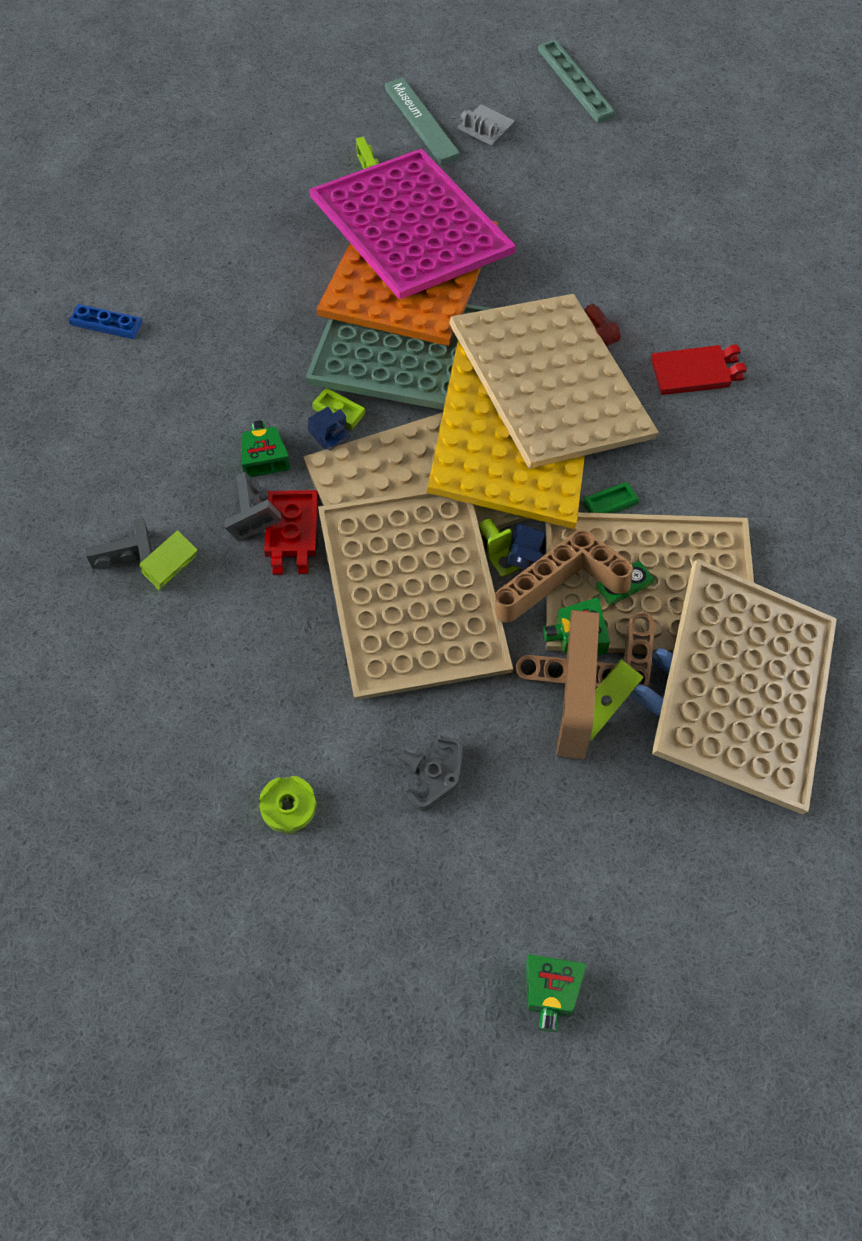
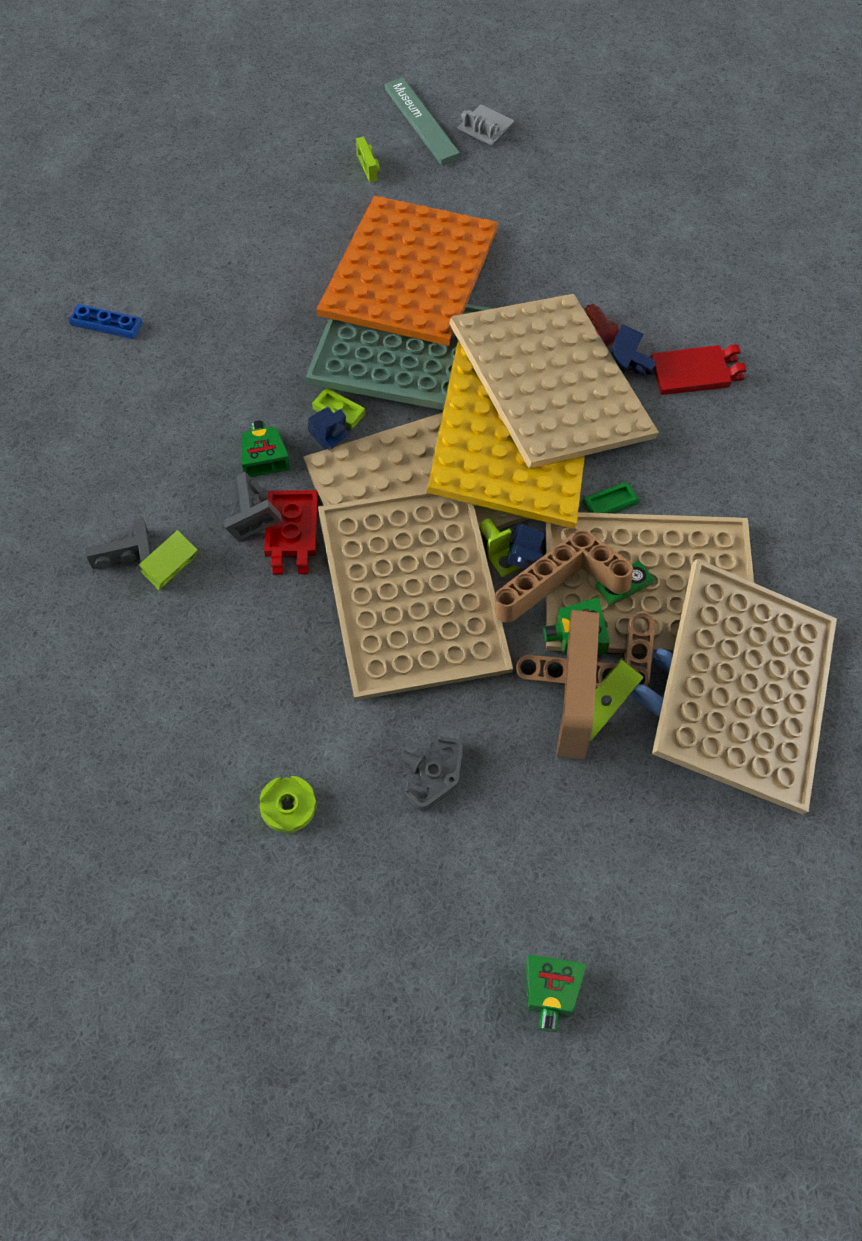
(411, 223): dark pink plate -> none
(576, 81): sand green tile -> none
(625, 352): none -> dark blue brick

